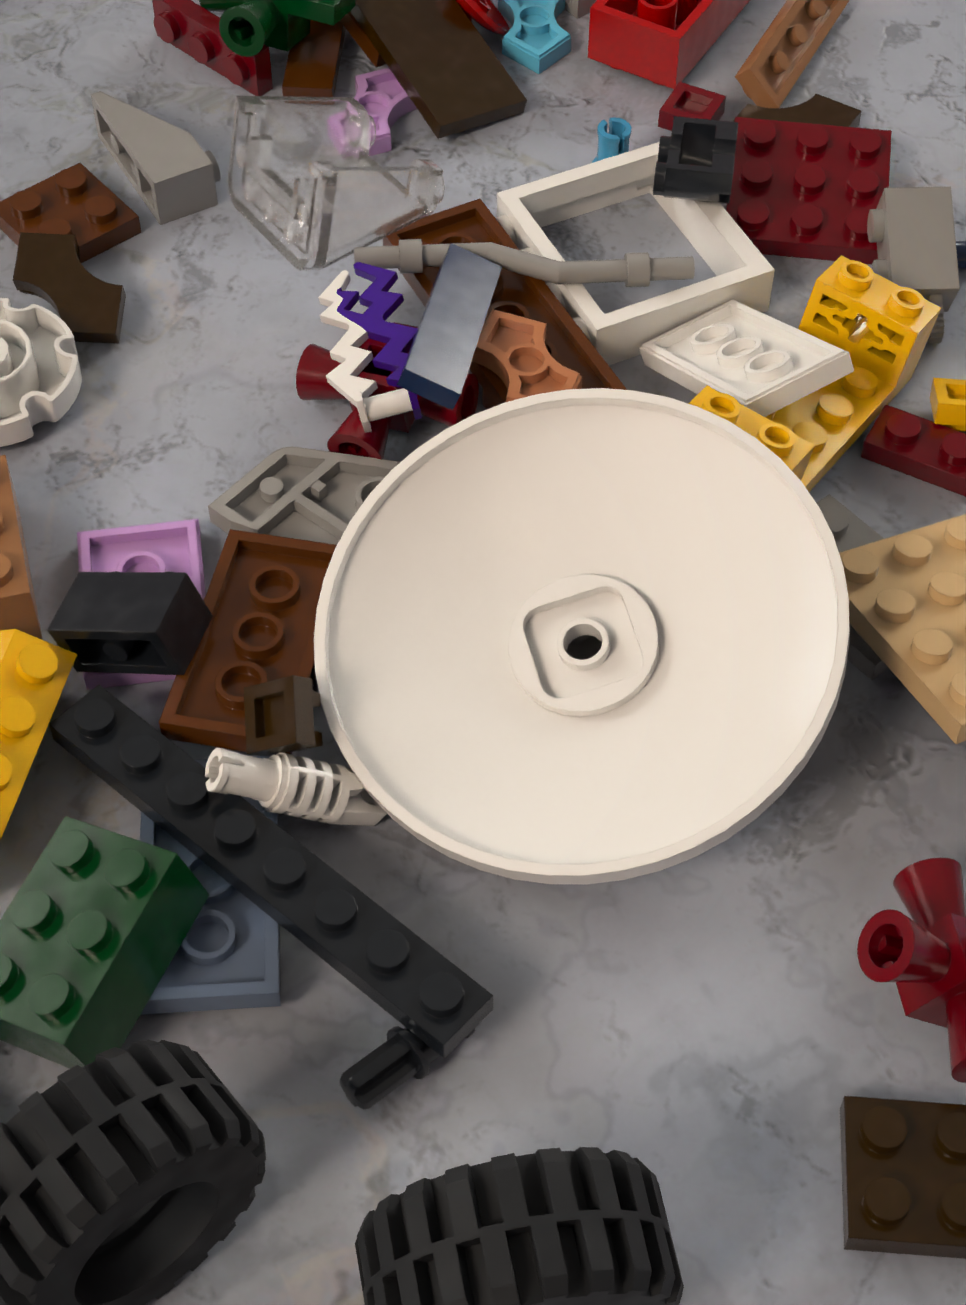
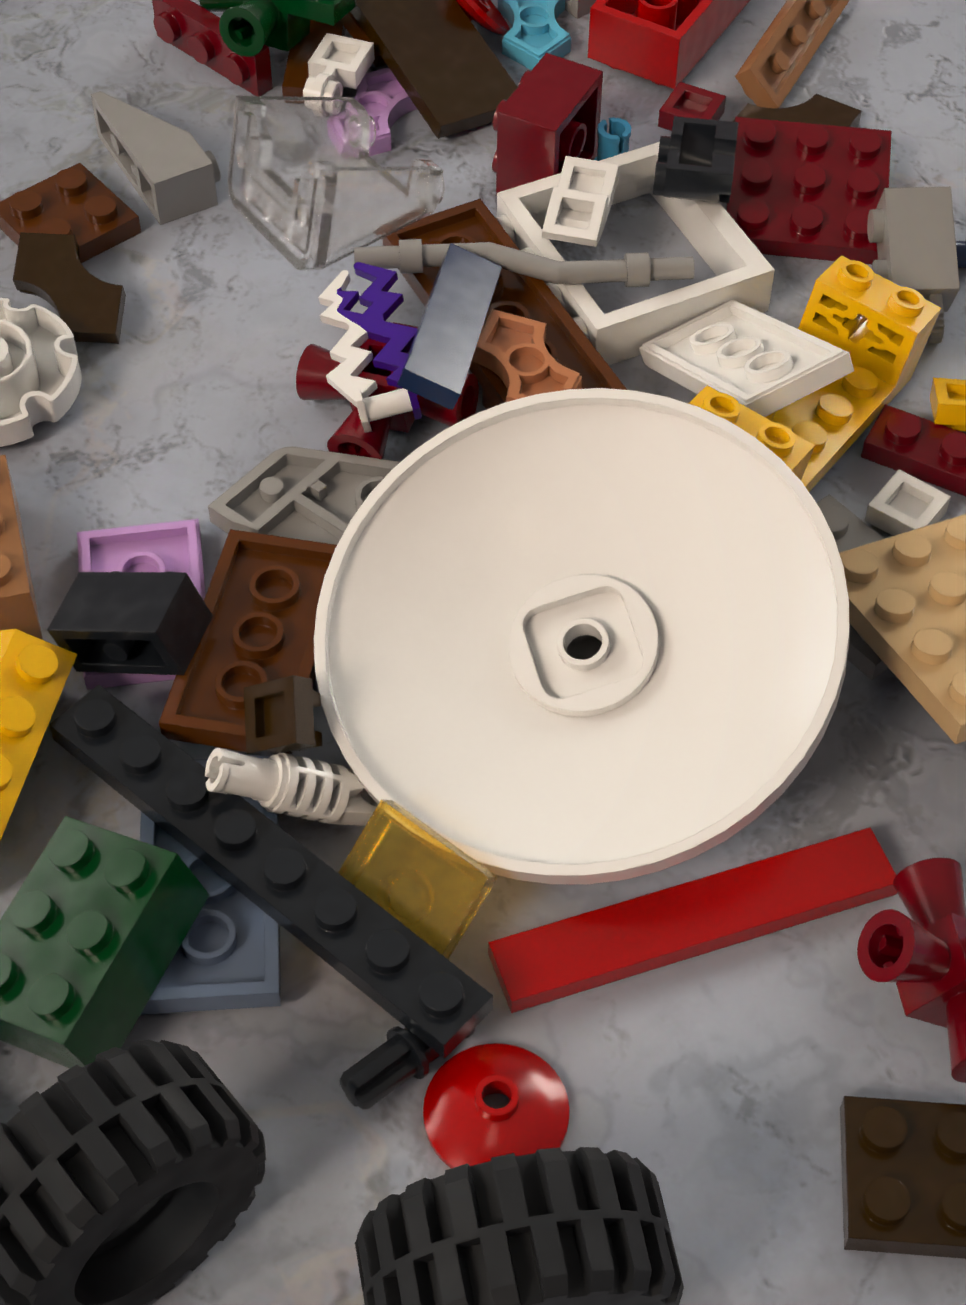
(336, 65): none -> white plate
(417, 876): none -> clear yellow tile
(469, 1130): none -> red dish
(546, 119): none -> dark red brick
(581, 201): none -> white slope
(690, 919): none -> red tile
(906, 505): none -> white plate

